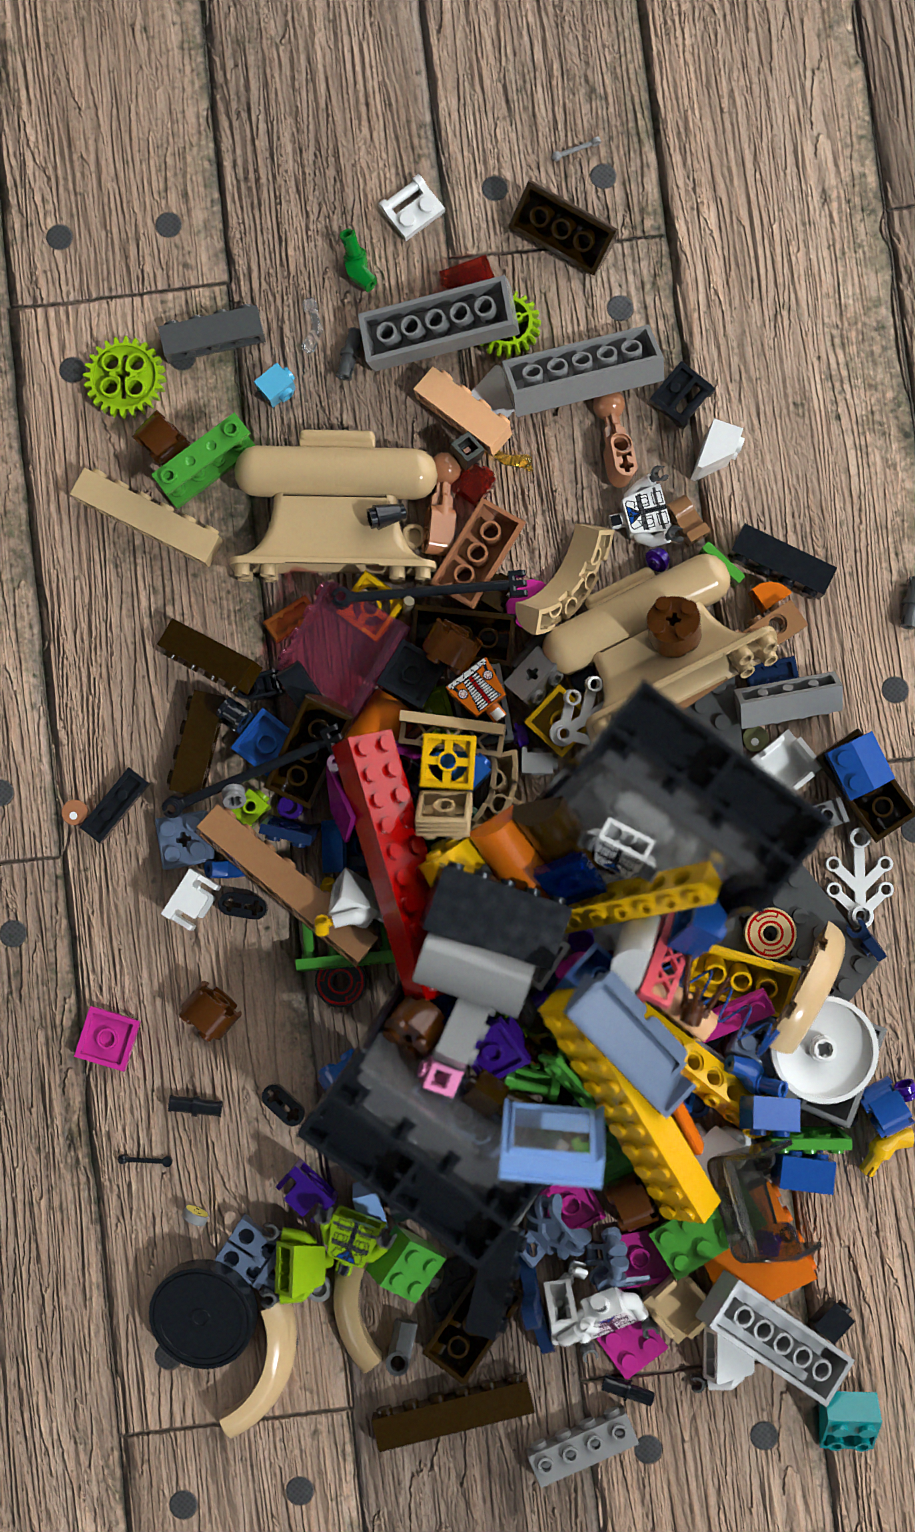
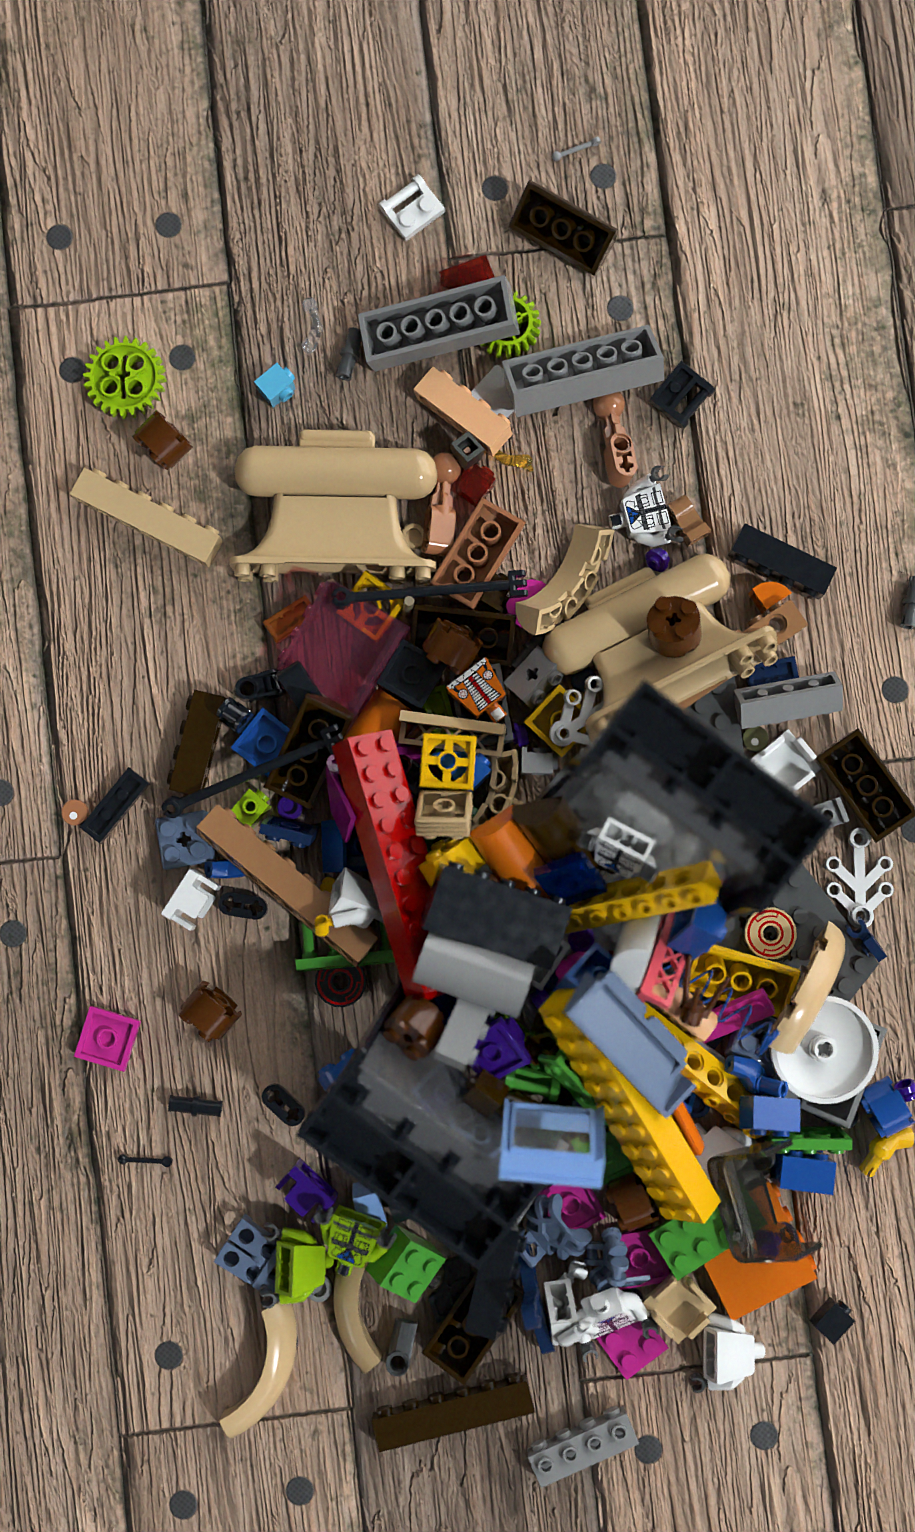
(195, 1215): light grey tile -> none
(203, 461): bright green fence -> none
(203, 1314): black brick -> none
(209, 656): dark brown brick -> none
(211, 333): dark grey brick -> none
(233, 796): light grey bush -> none
(356, 261): green arm -> none
(385, 514): black cone -> none
(444, 1082): bright pink brick -> none
(627, 1390): black axle -> none
(720, 445): white slope -> none
(736, 575): bright green tile -> none
(774, 1338): light grey brick -> none
(850, 1421): teal slope -> none
(859, 766): blue slope -> none

